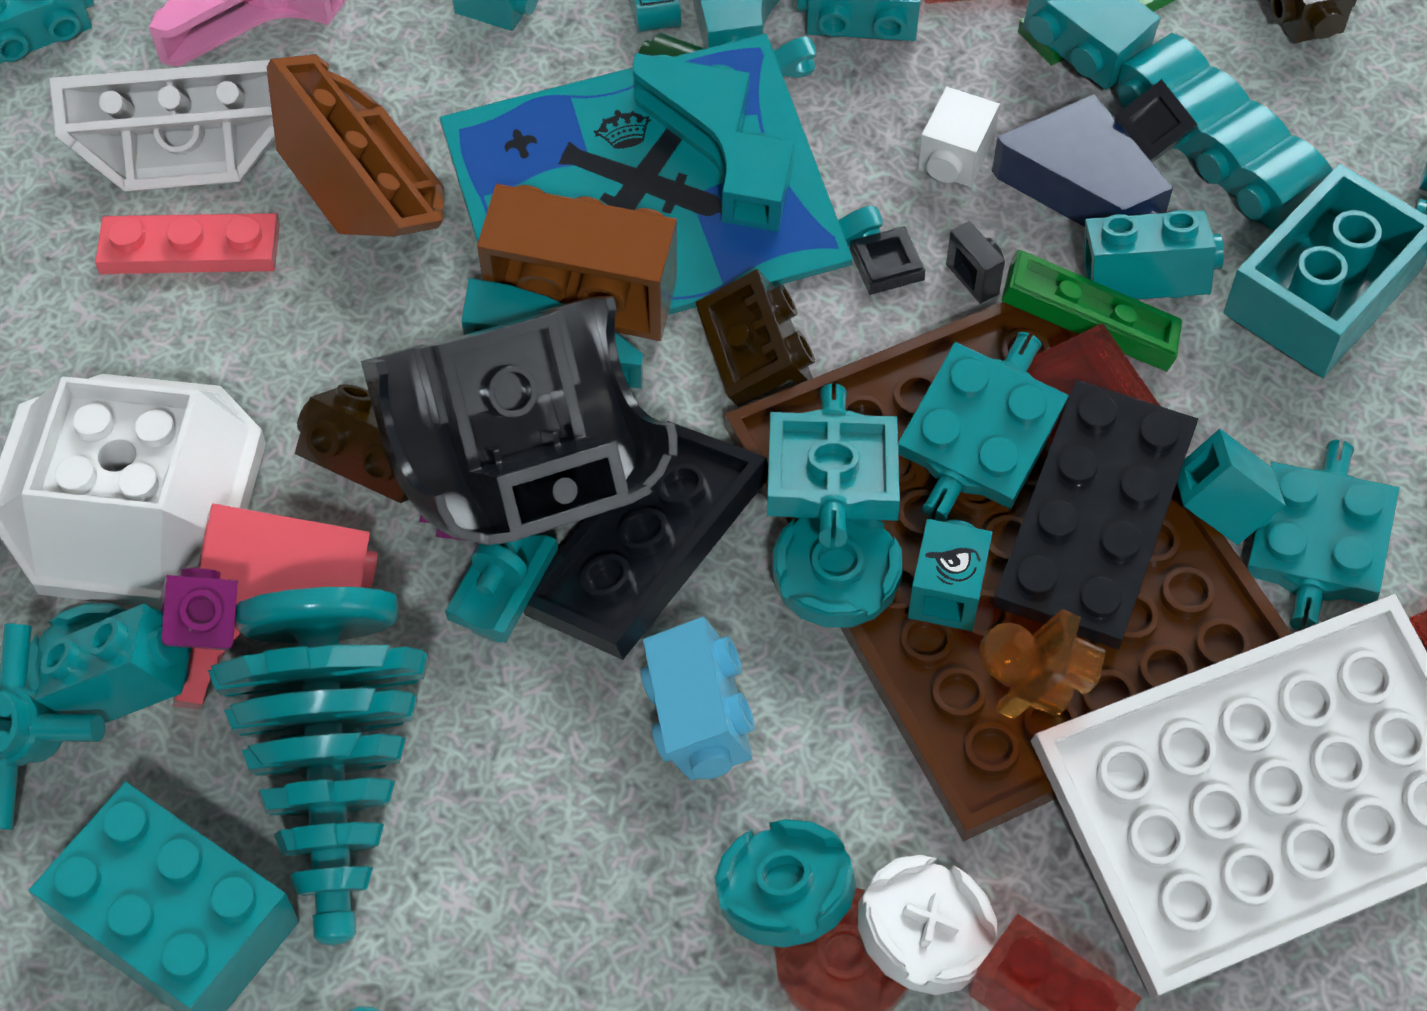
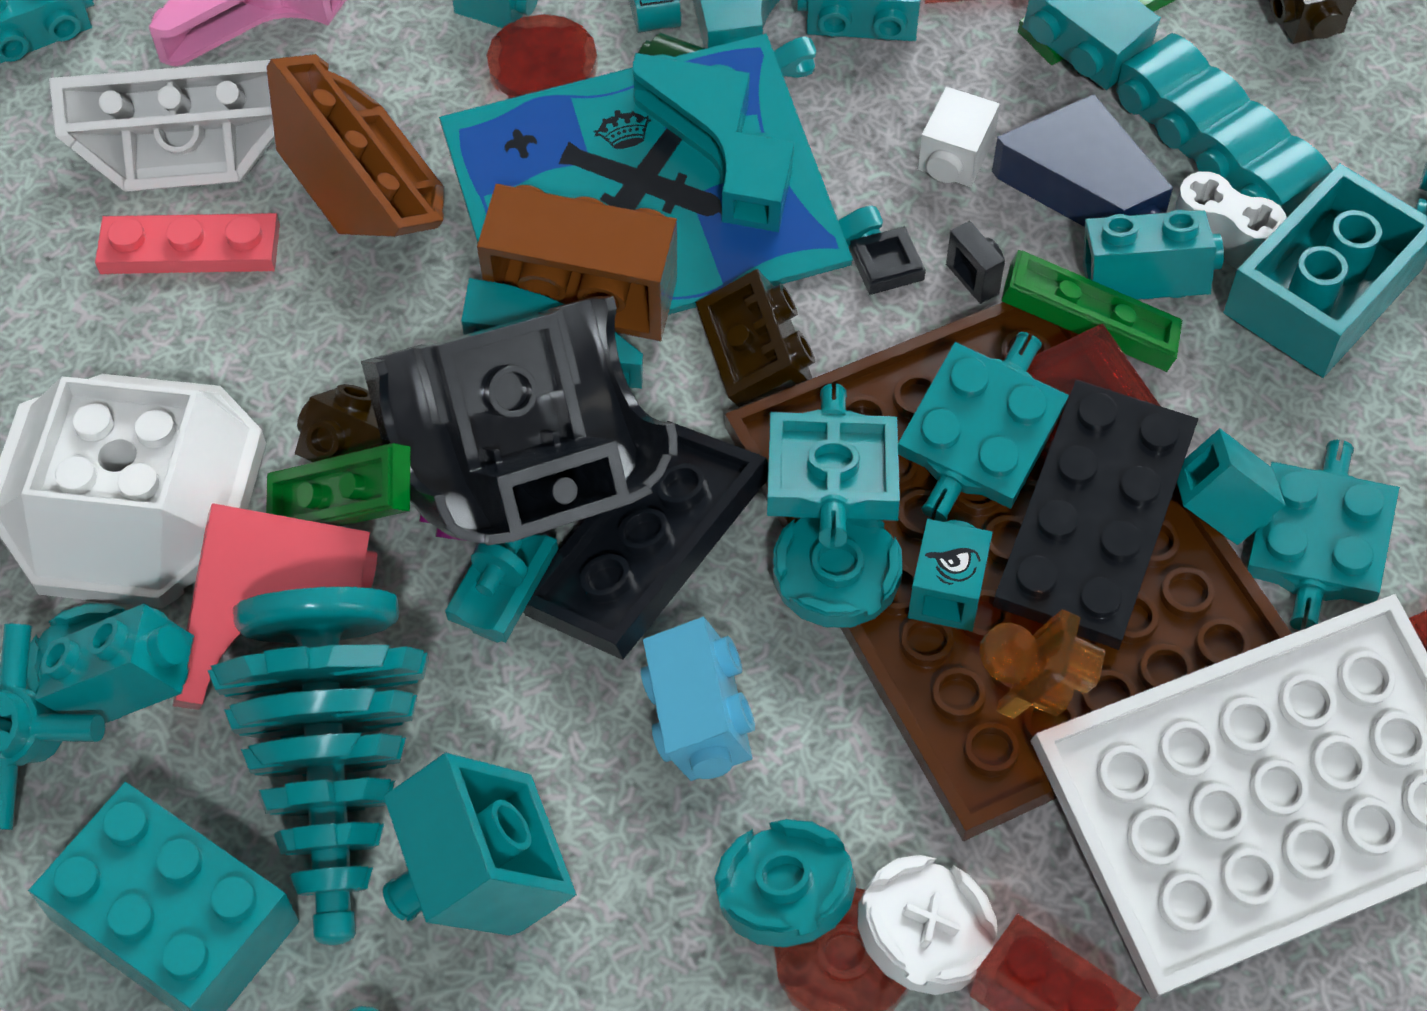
(198, 610): magenta bracket -> none
(344, 487): none -> green tile
(474, 848): none -> teal brick
(540, 55): none -> clear red tile
(1156, 121): black plate -> none
(1238, 218): none -> white axle

